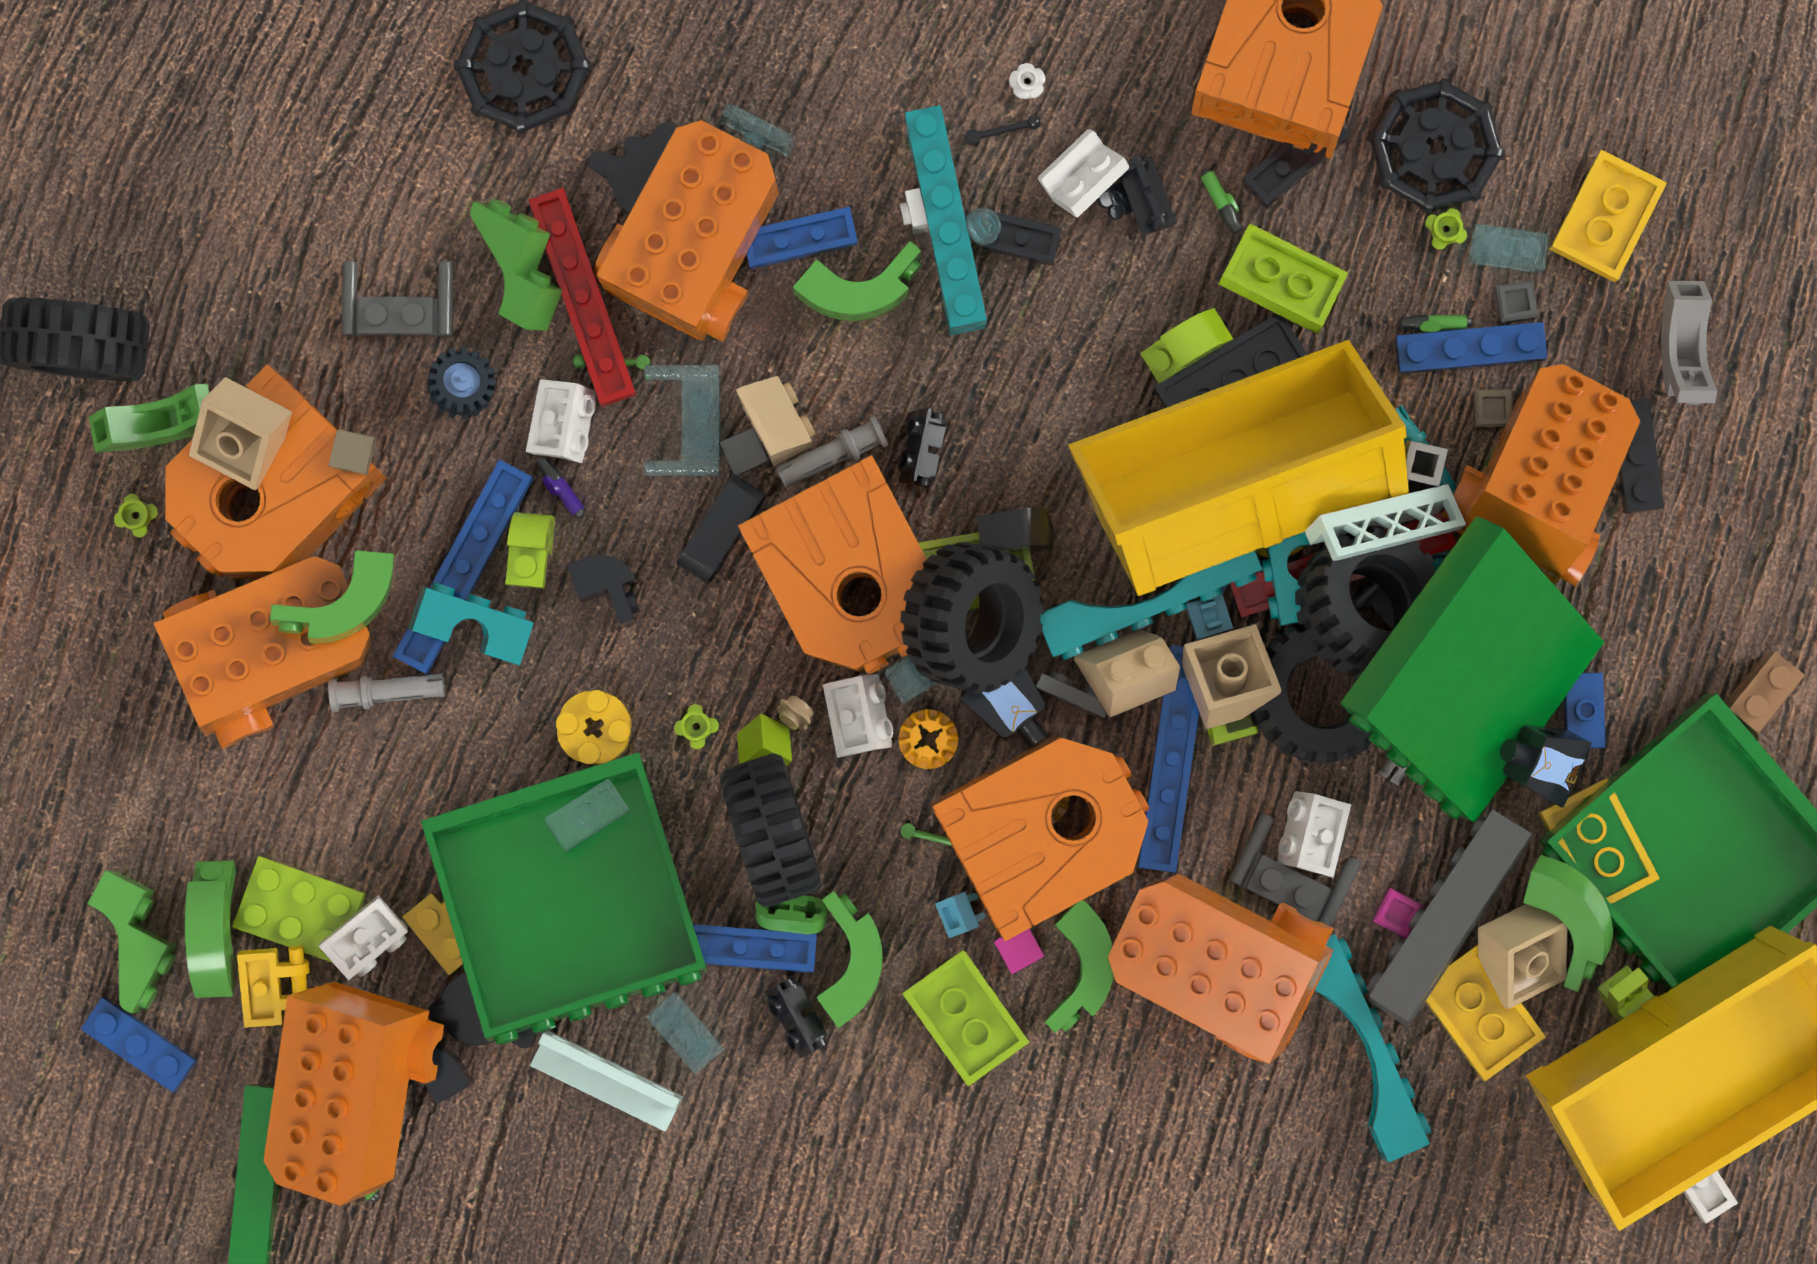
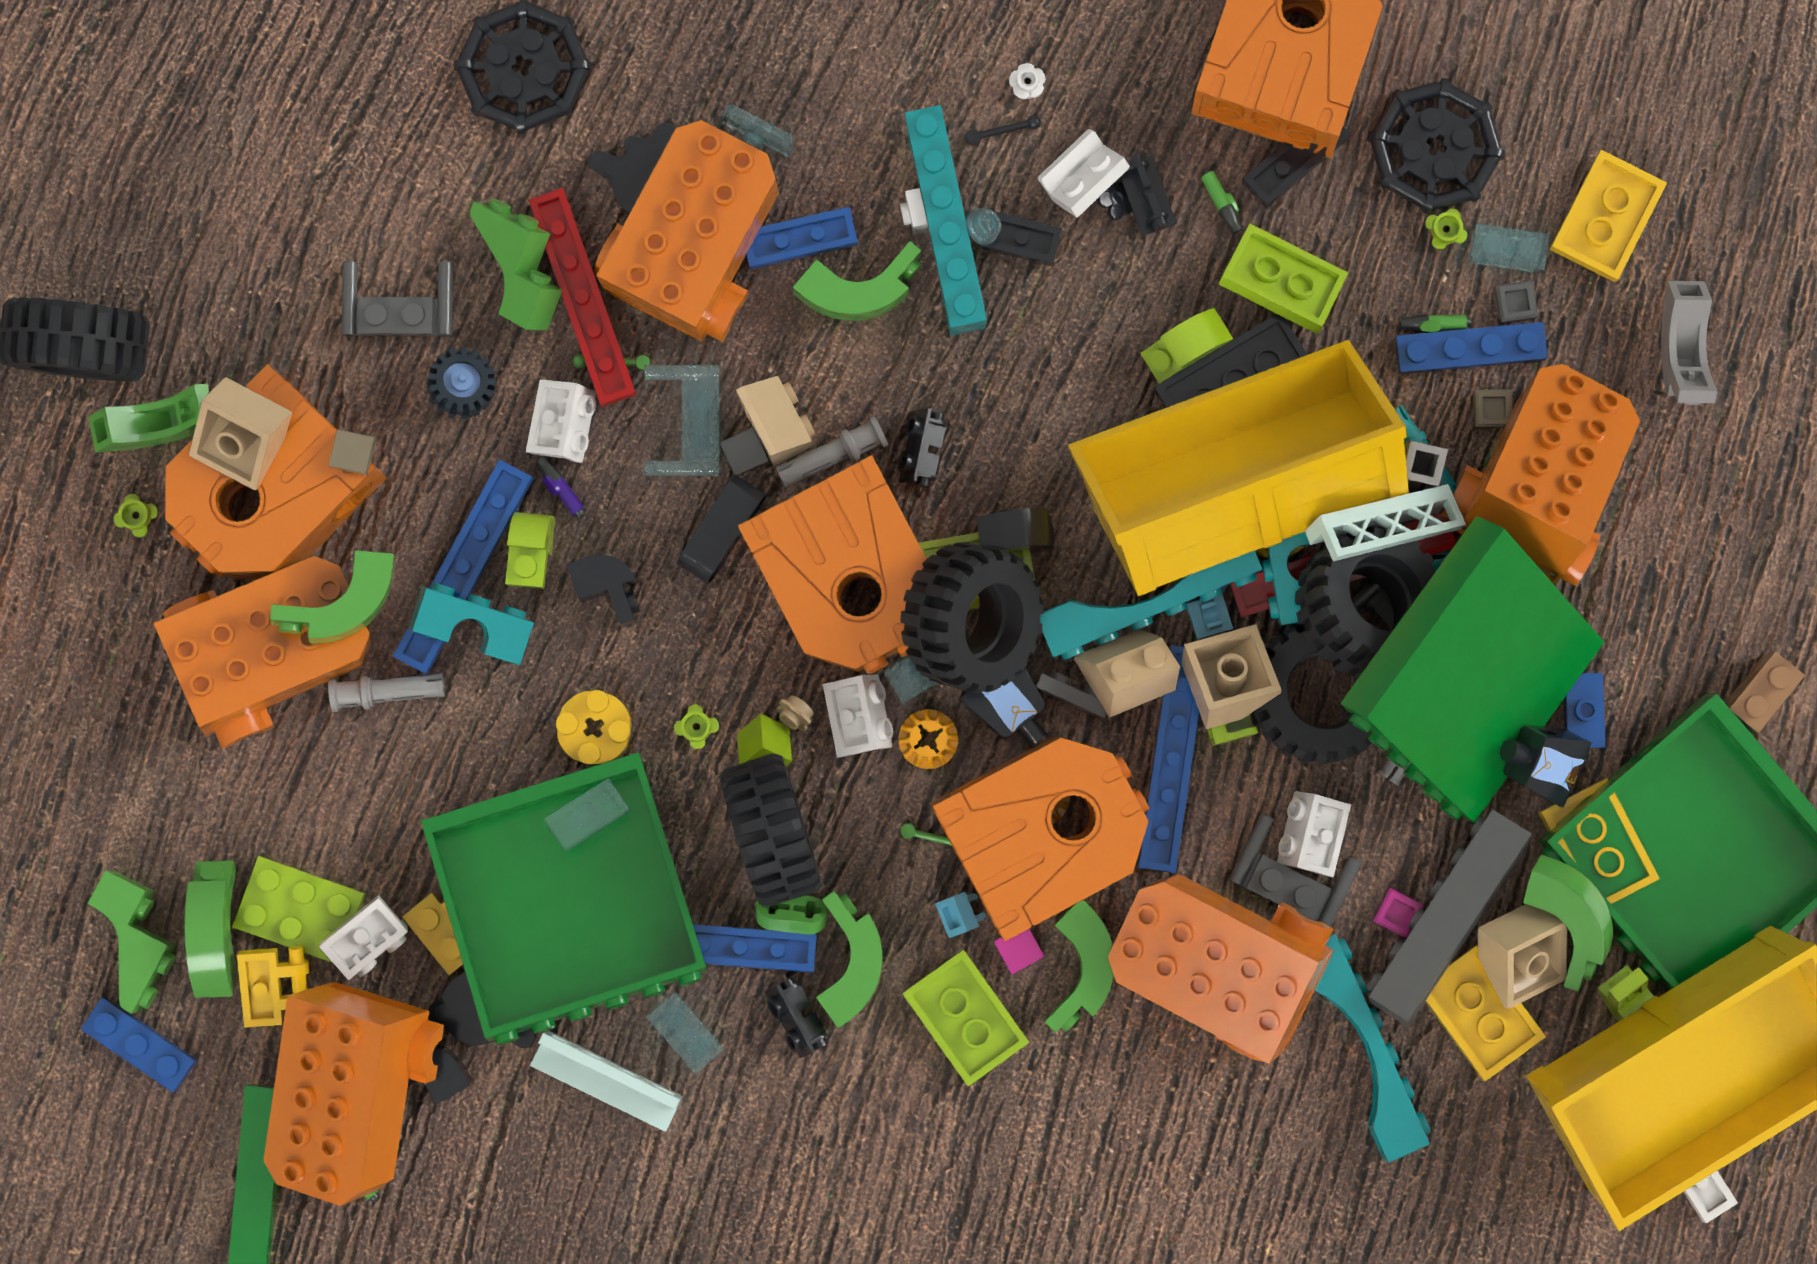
(1640, 471): black plate -> none

